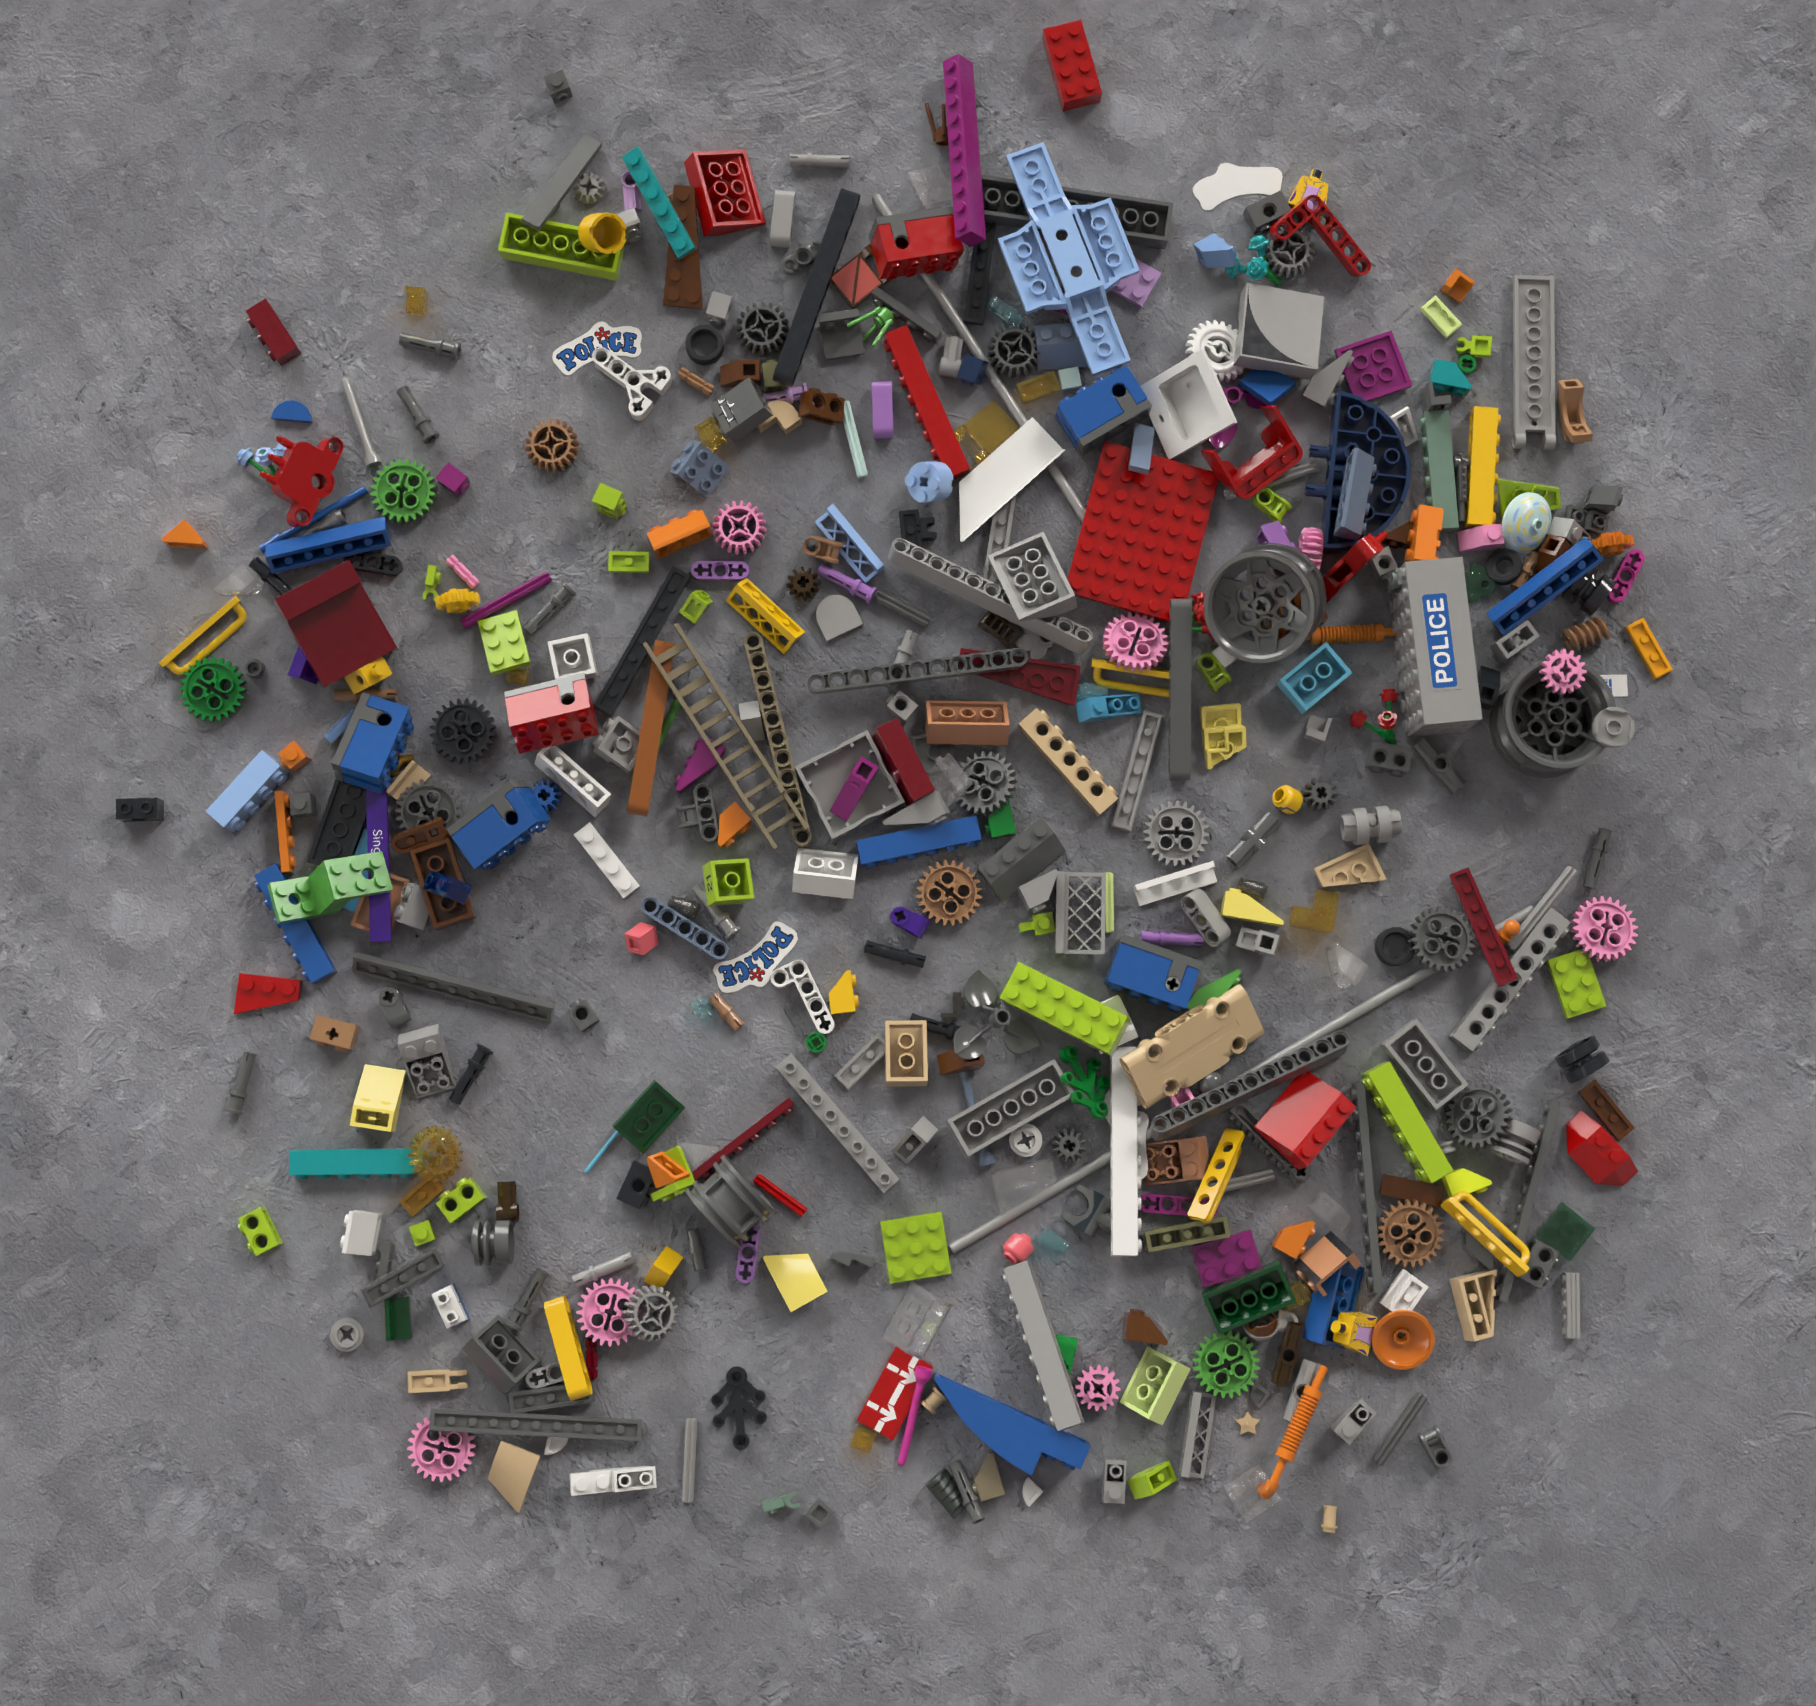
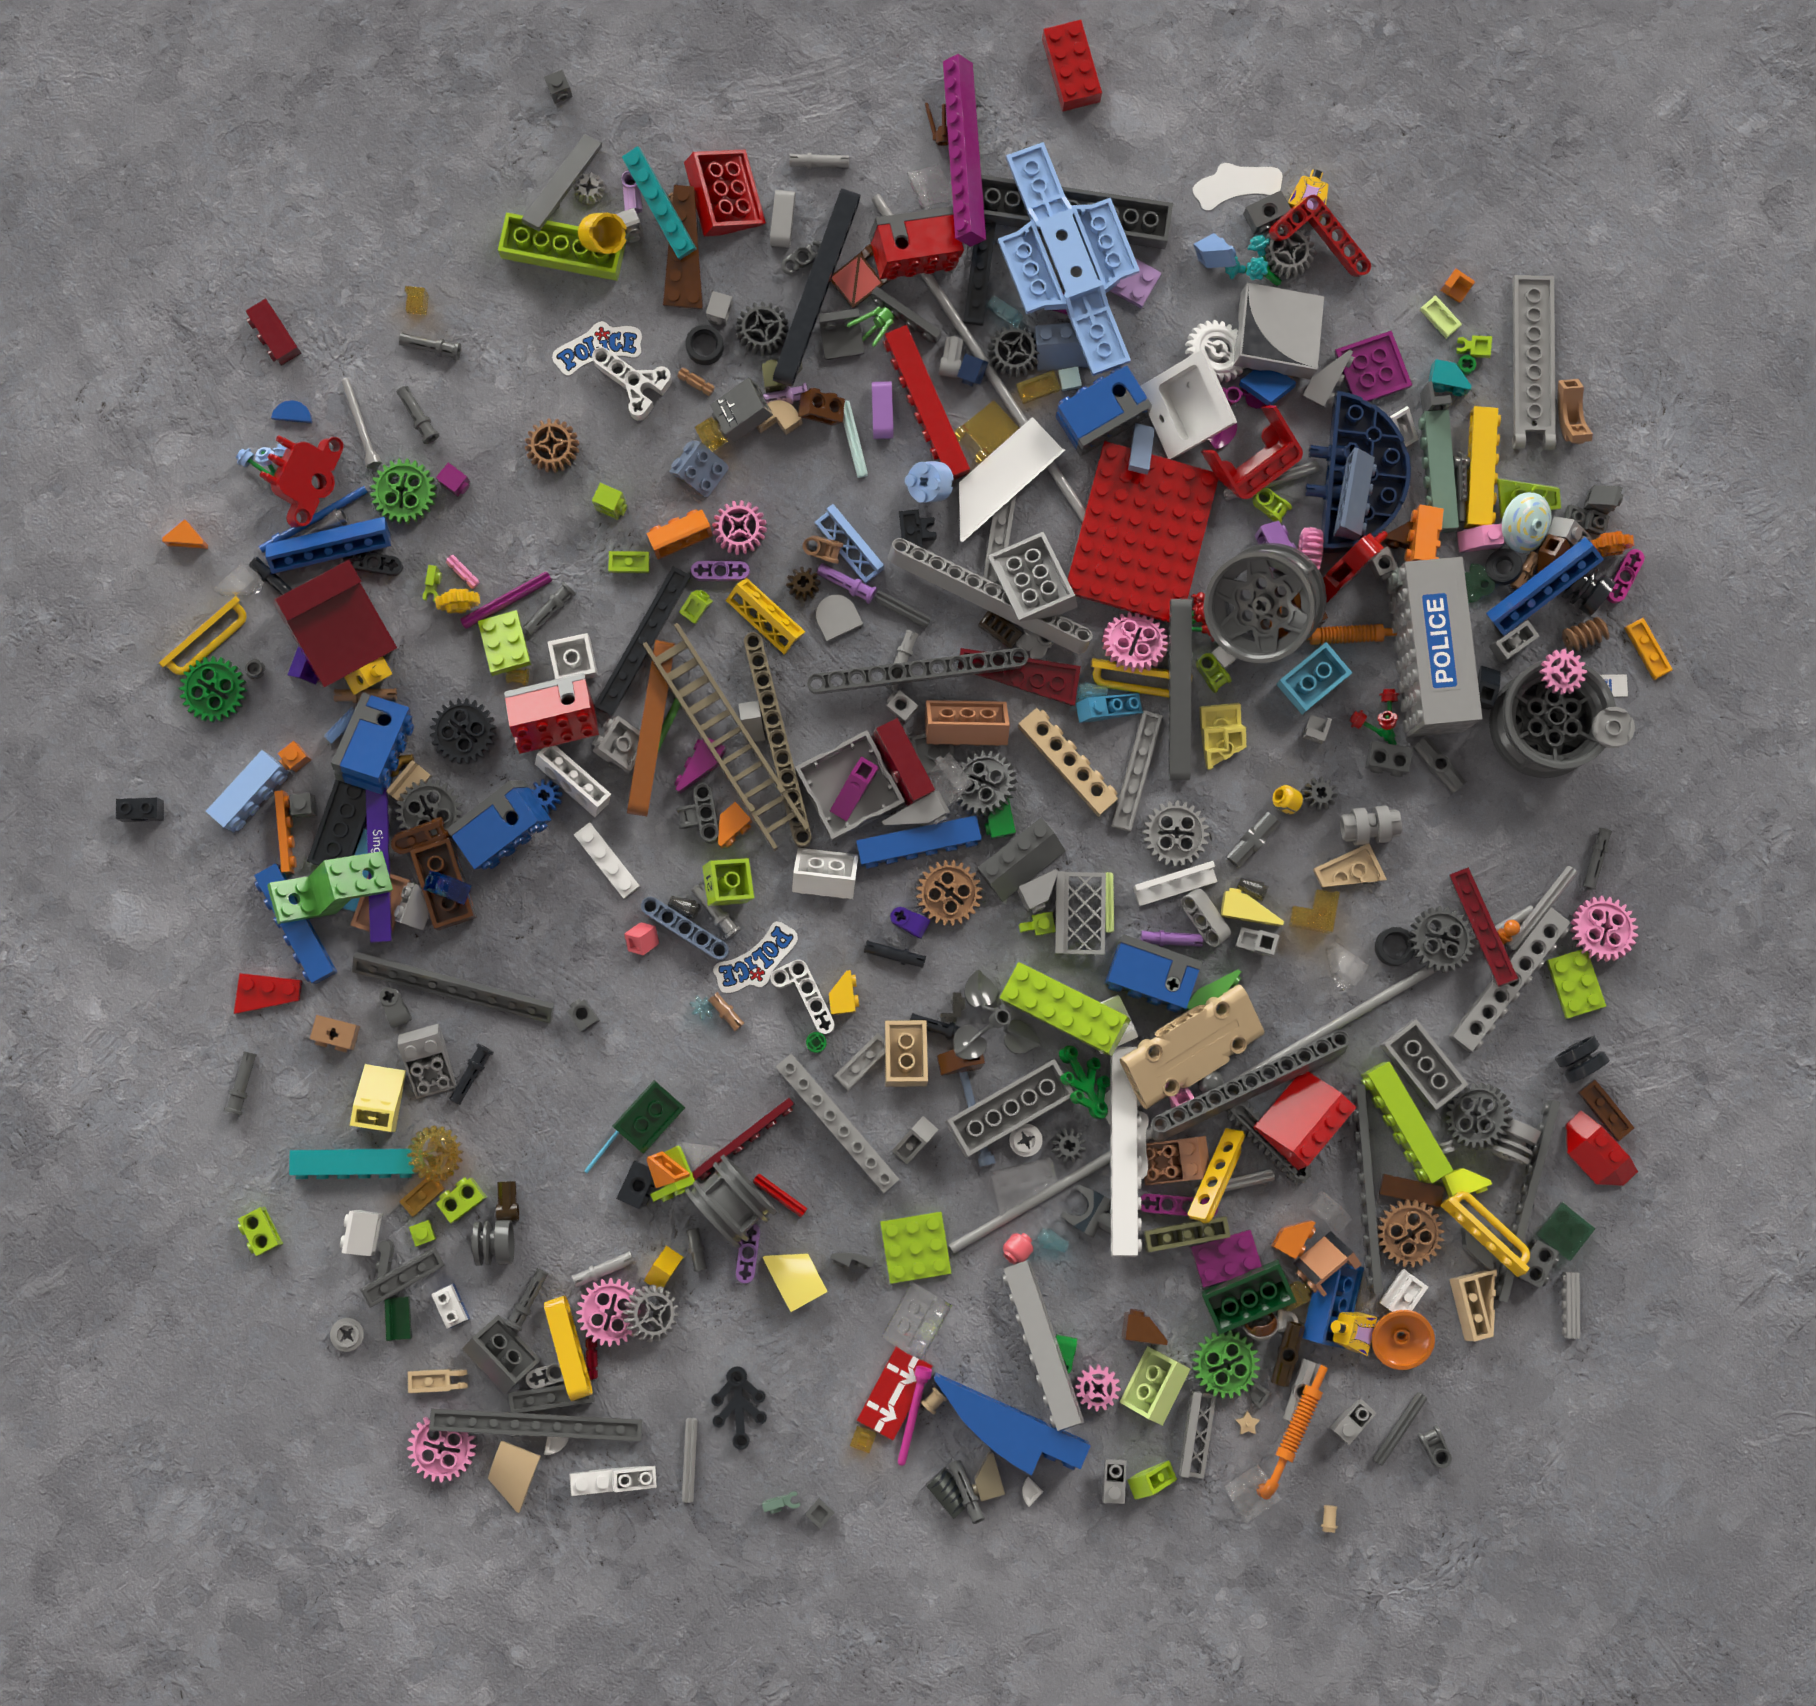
(738, 371): reddish brown slope -> none

